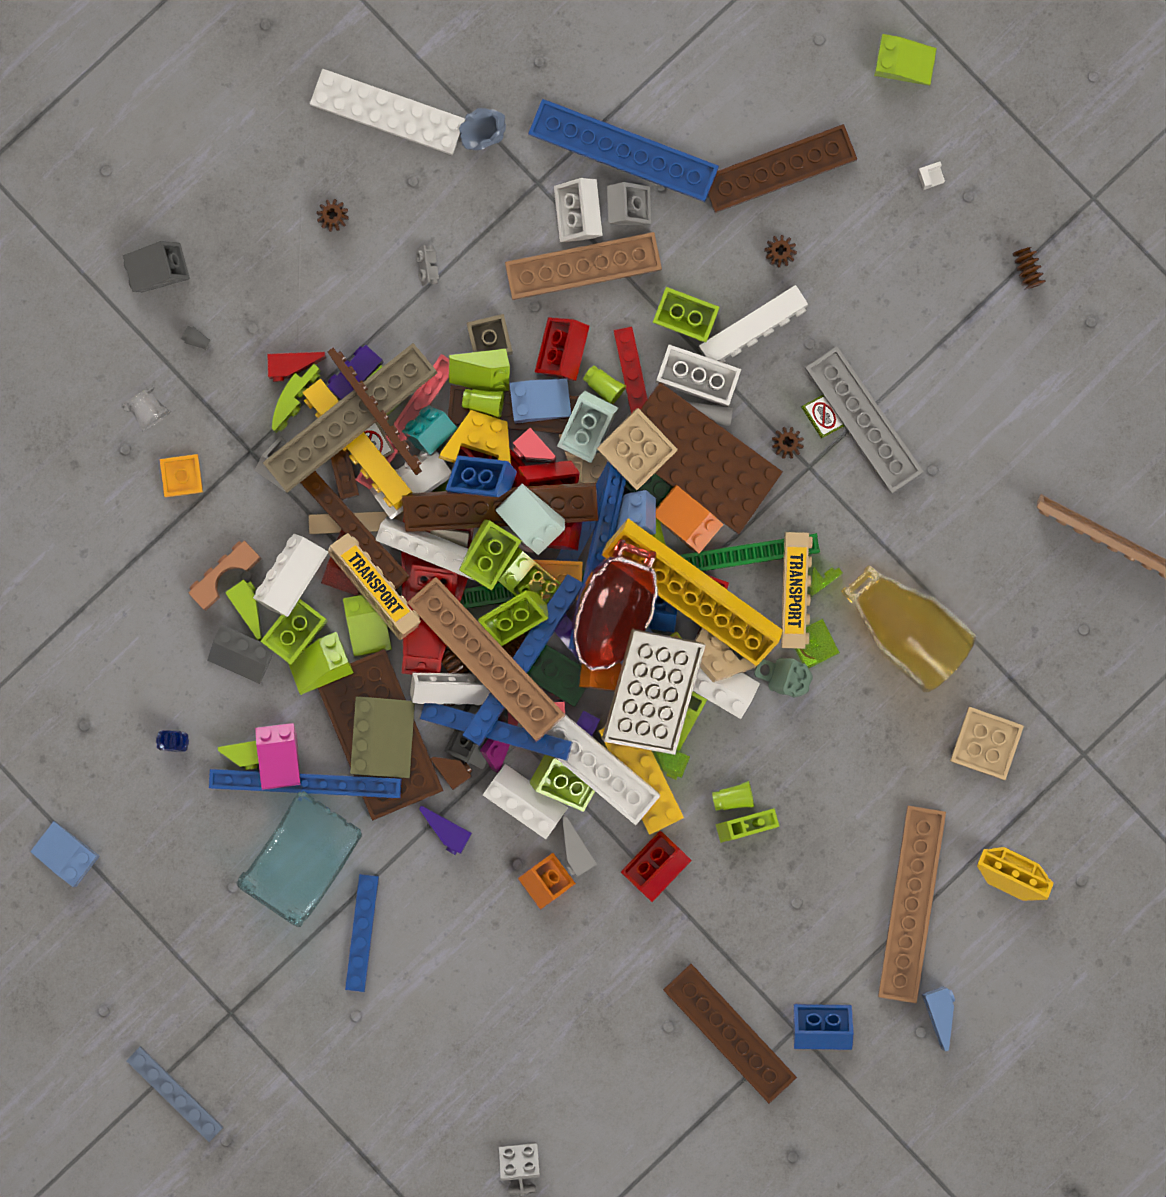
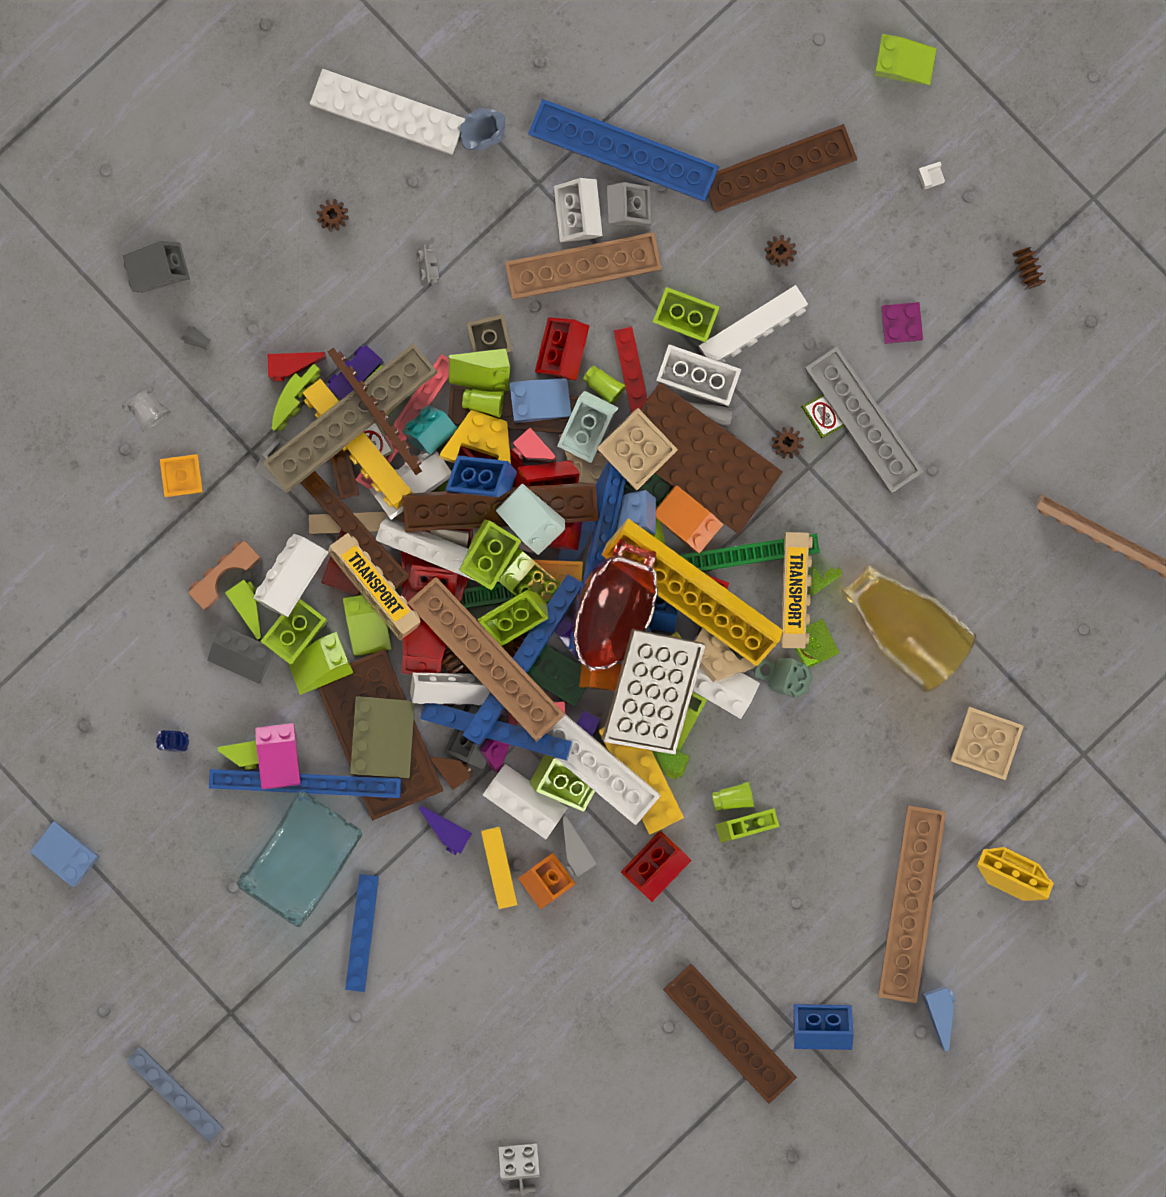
(499, 867): none -> yellow slope
(902, 323): none -> magenta plate

